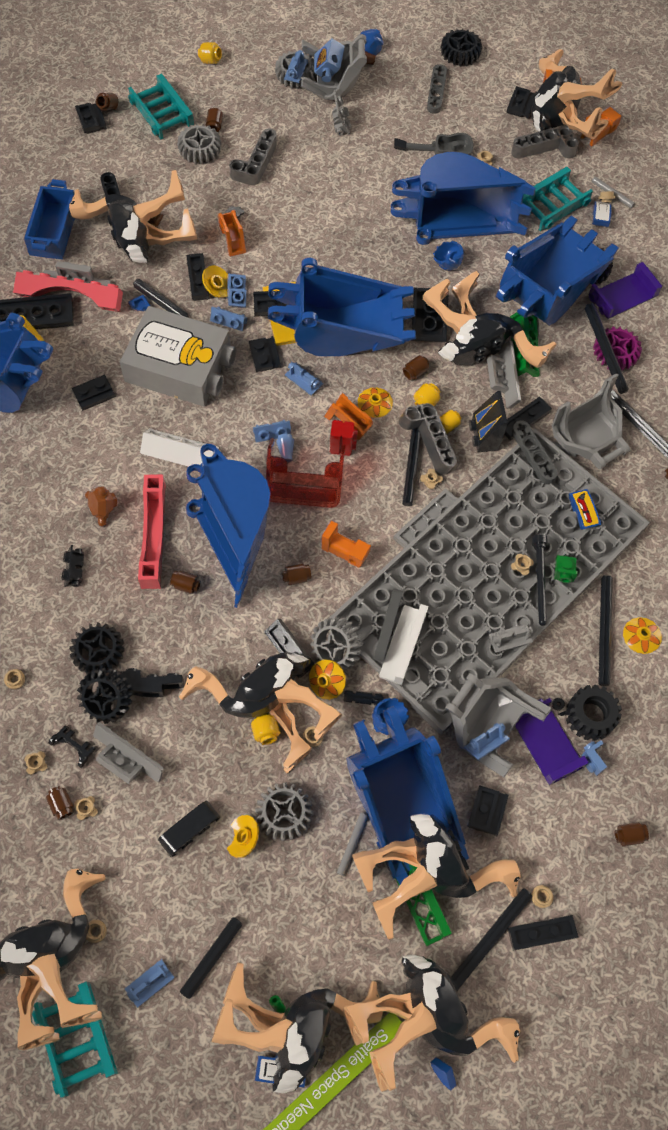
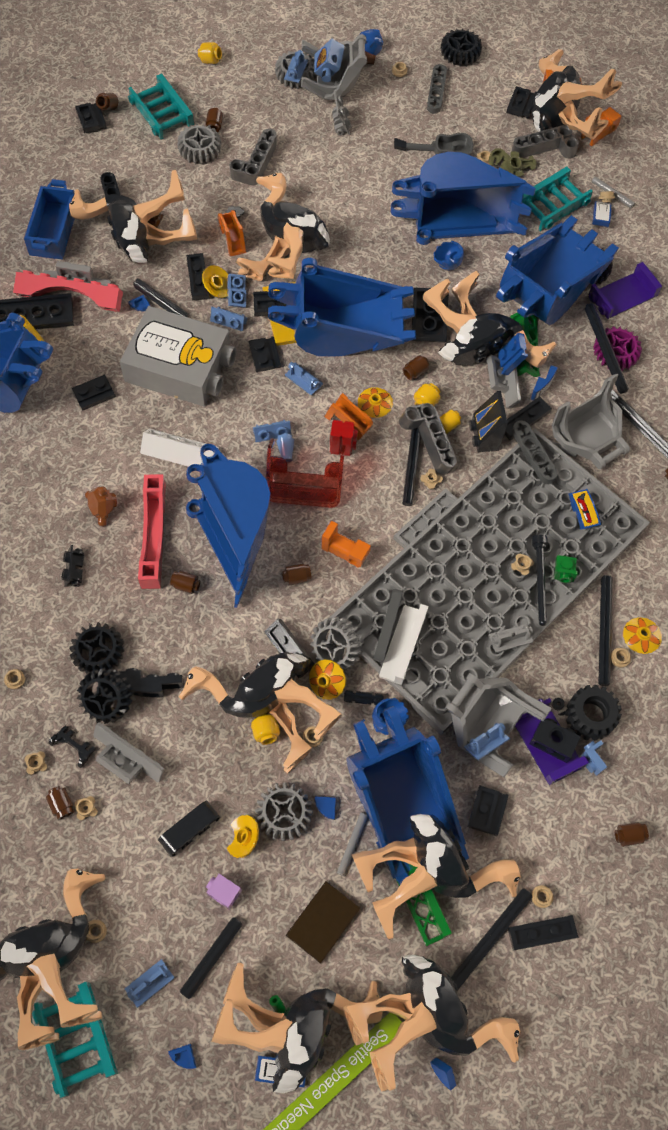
(184, 1057): none -> blue tile
(223, 890): none -> lavender brick
(290, 227): none -> animal
(322, 922): none -> dark brown tile
(326, 806): none -> blue tile
(399, 69): none -> tan plate
(511, 164): none -> olive animal
(513, 353): none -> blue plate
(543, 384): none -> blue slope
(561, 750): none -> black brick
(624, 653): none -> tan plate

